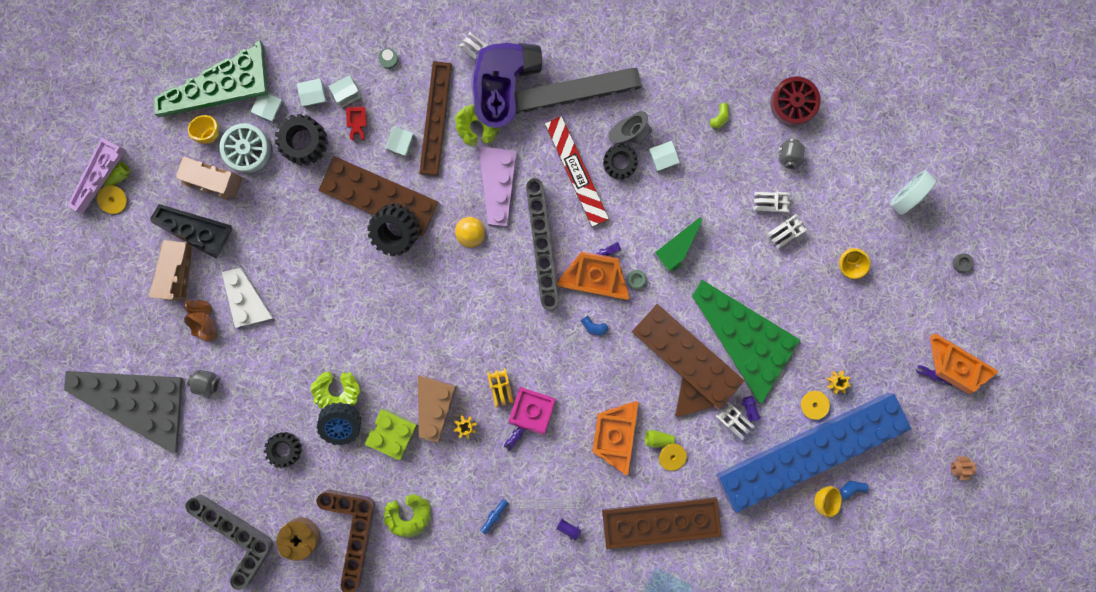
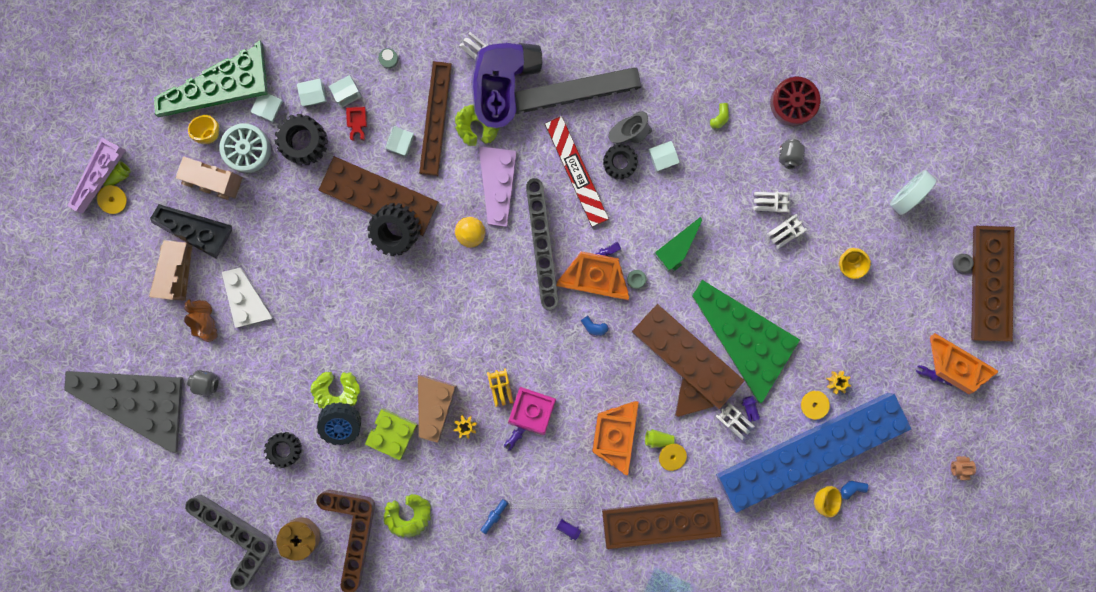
(992, 283): none -> reddish brown plate

